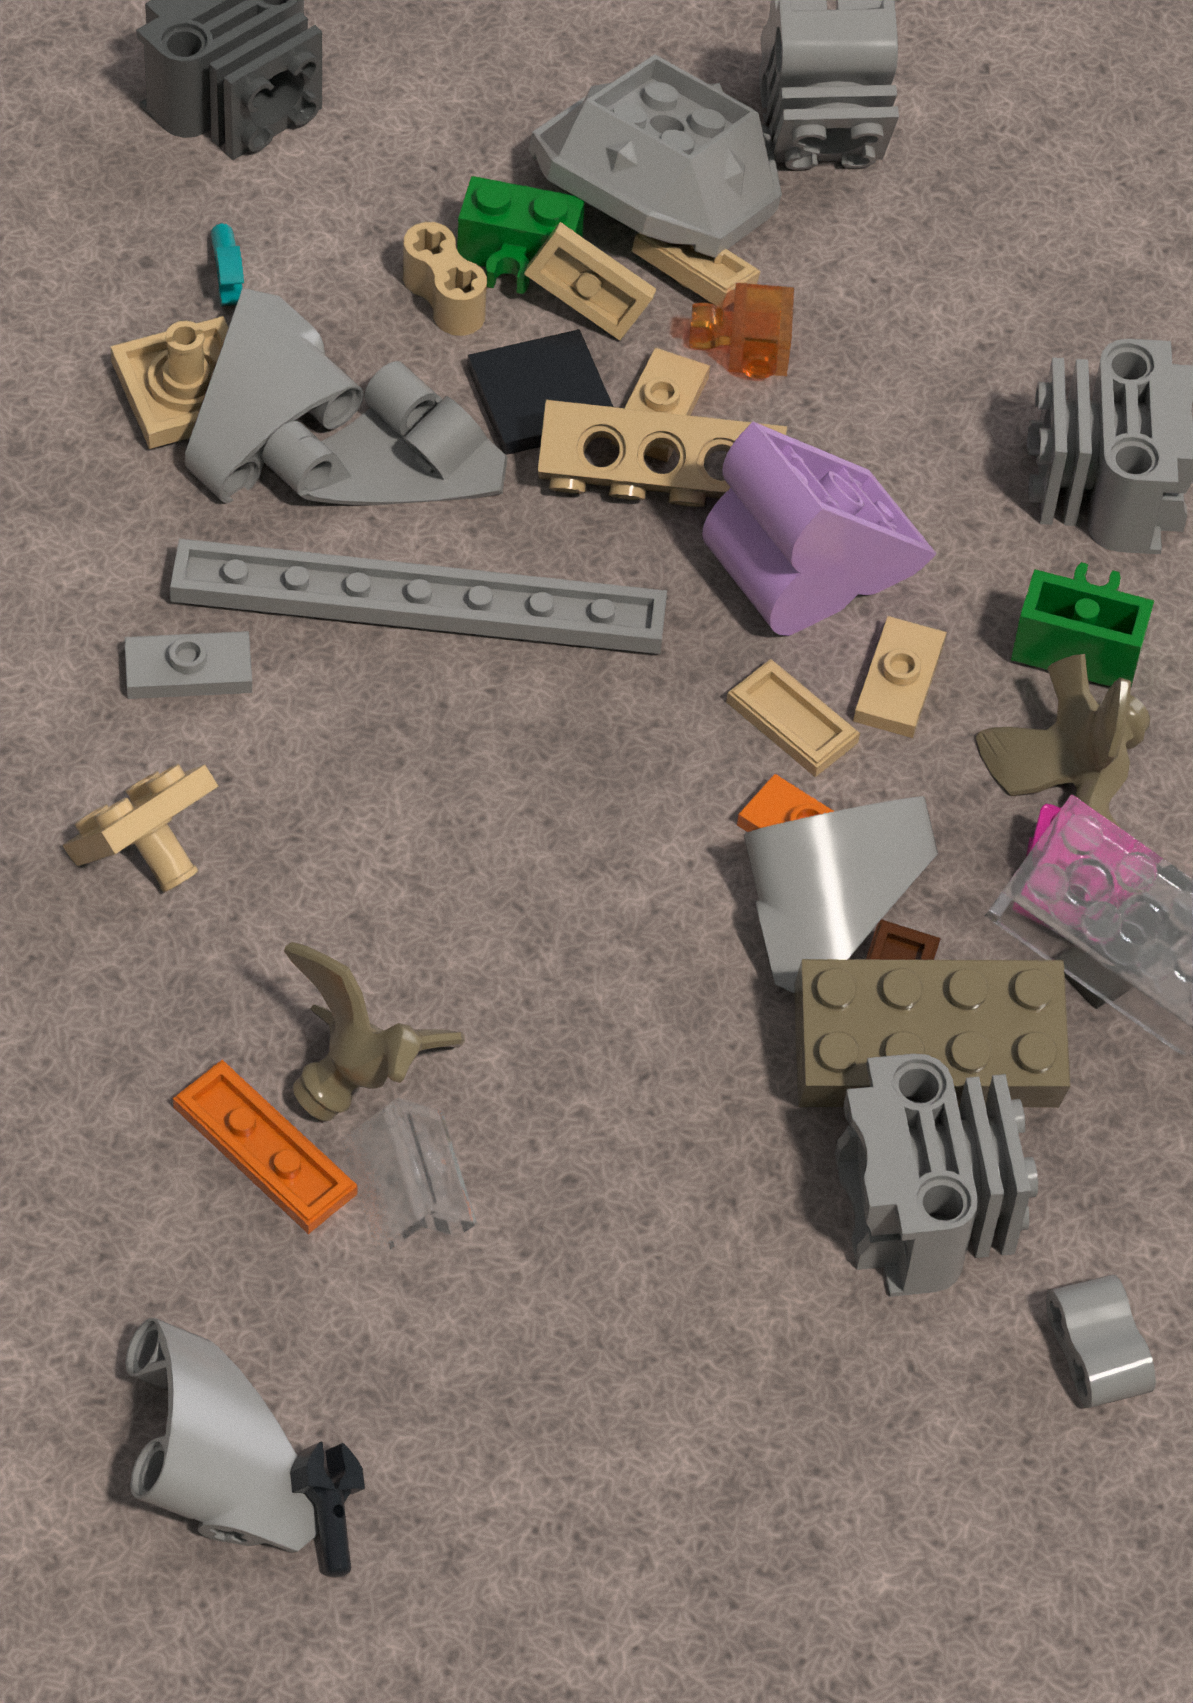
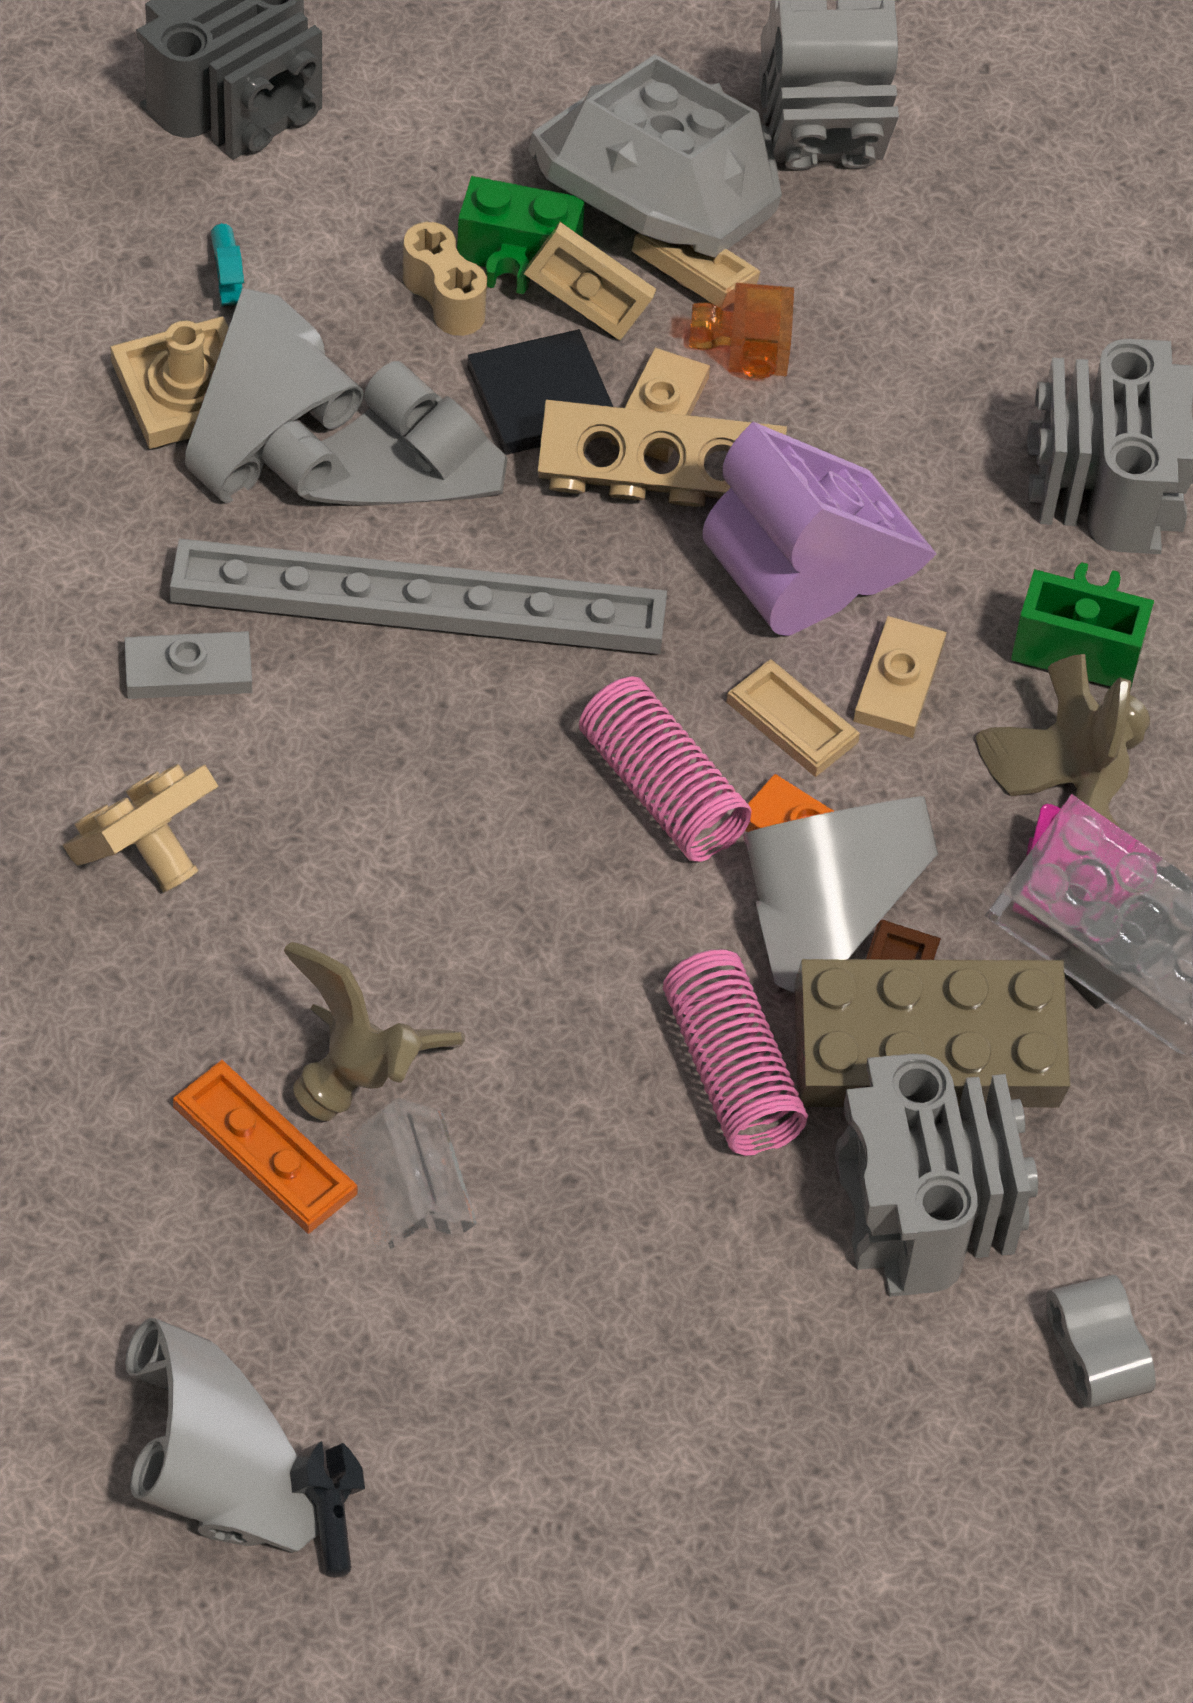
(632, 721): none -> bright pink piece
(720, 991): none -> bright pink piece

